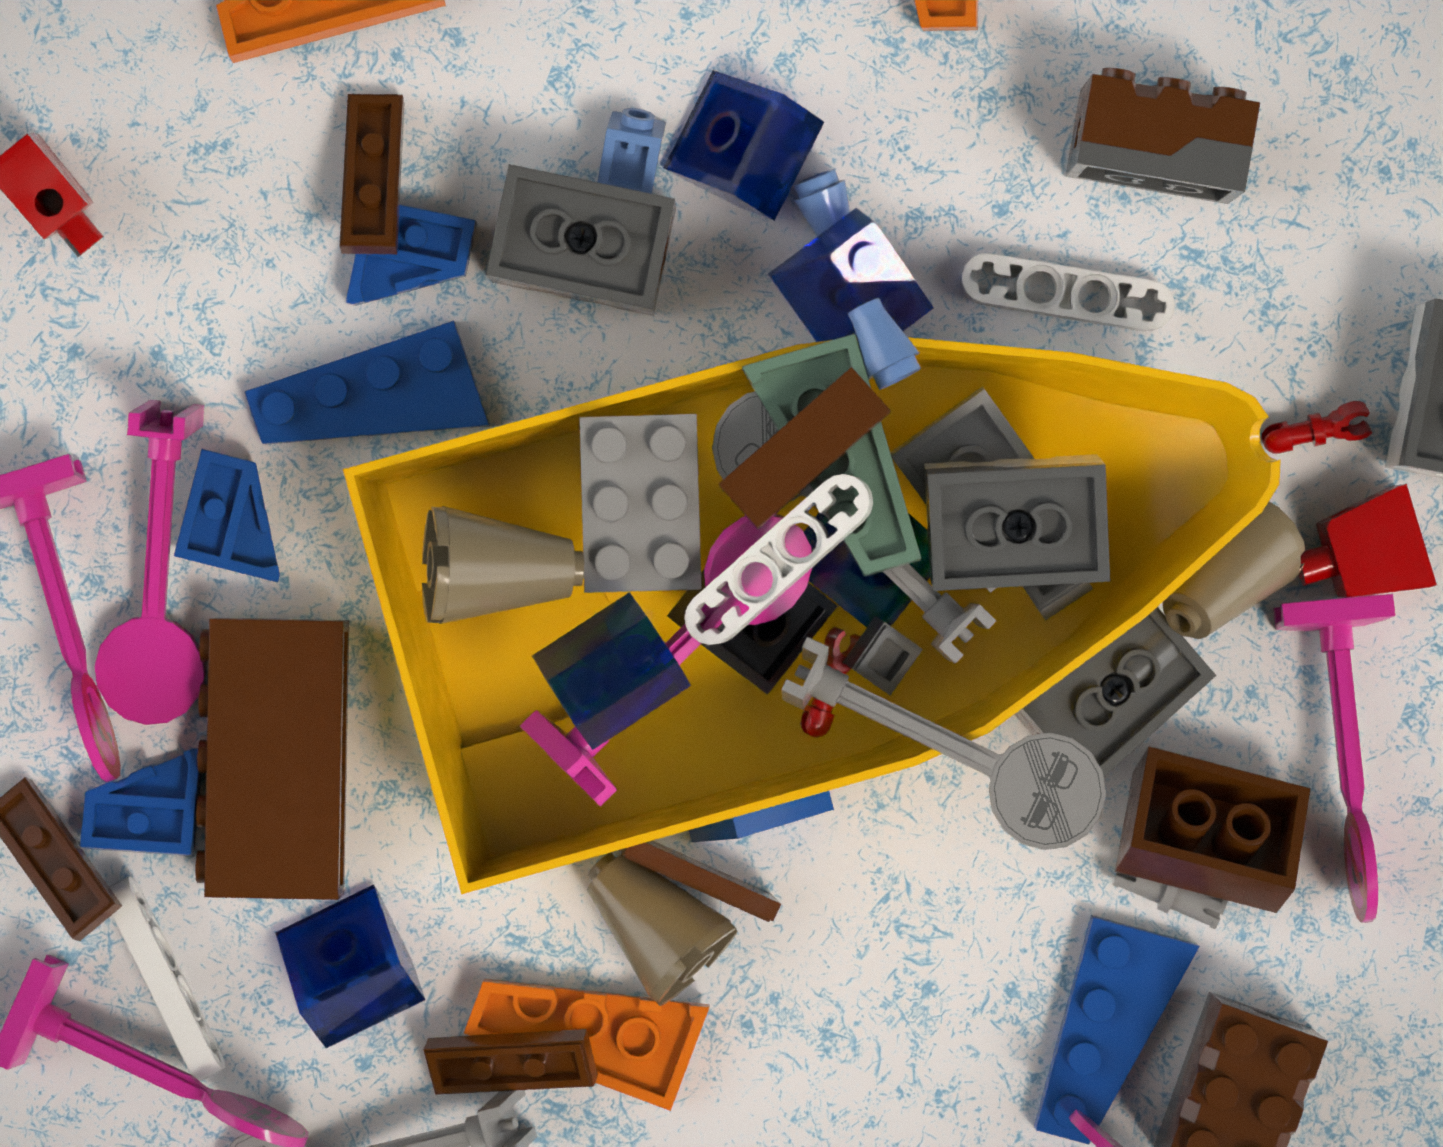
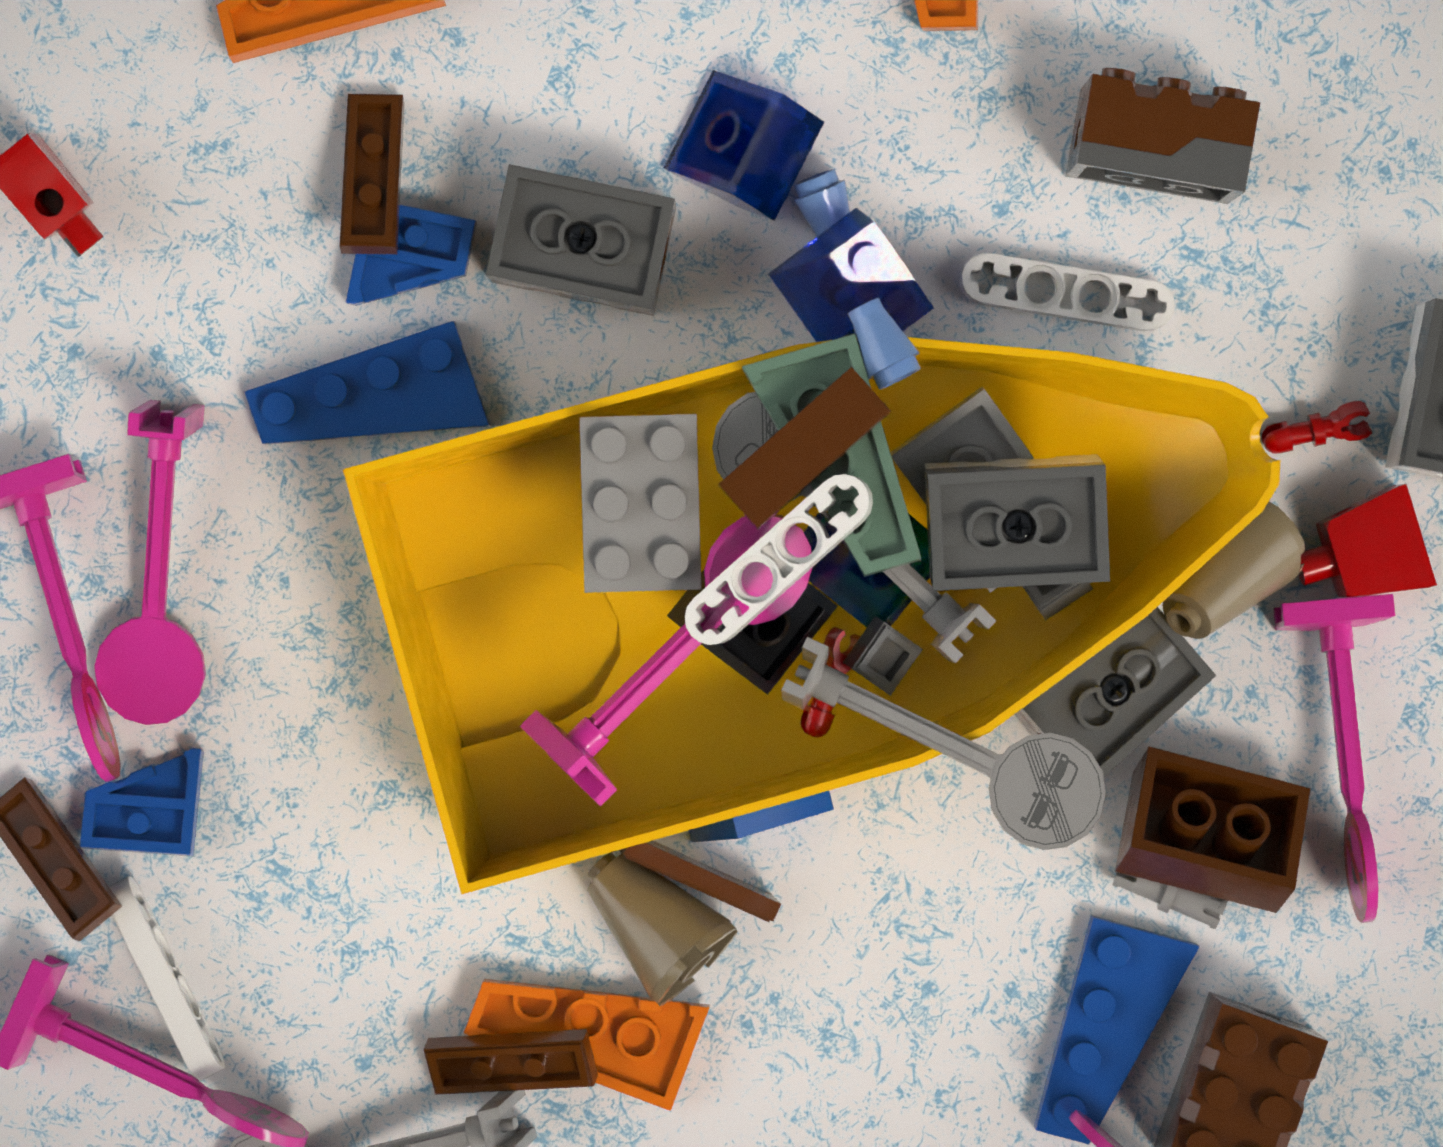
(227, 518): blue wing -> none
(274, 758): reddish brown brick -> none
(348, 967): clear blue slope -> none
(492, 566): dark tan cone -> none
(611, 670): clear blue slope -> none
(631, 150): medium blue bracket -> none

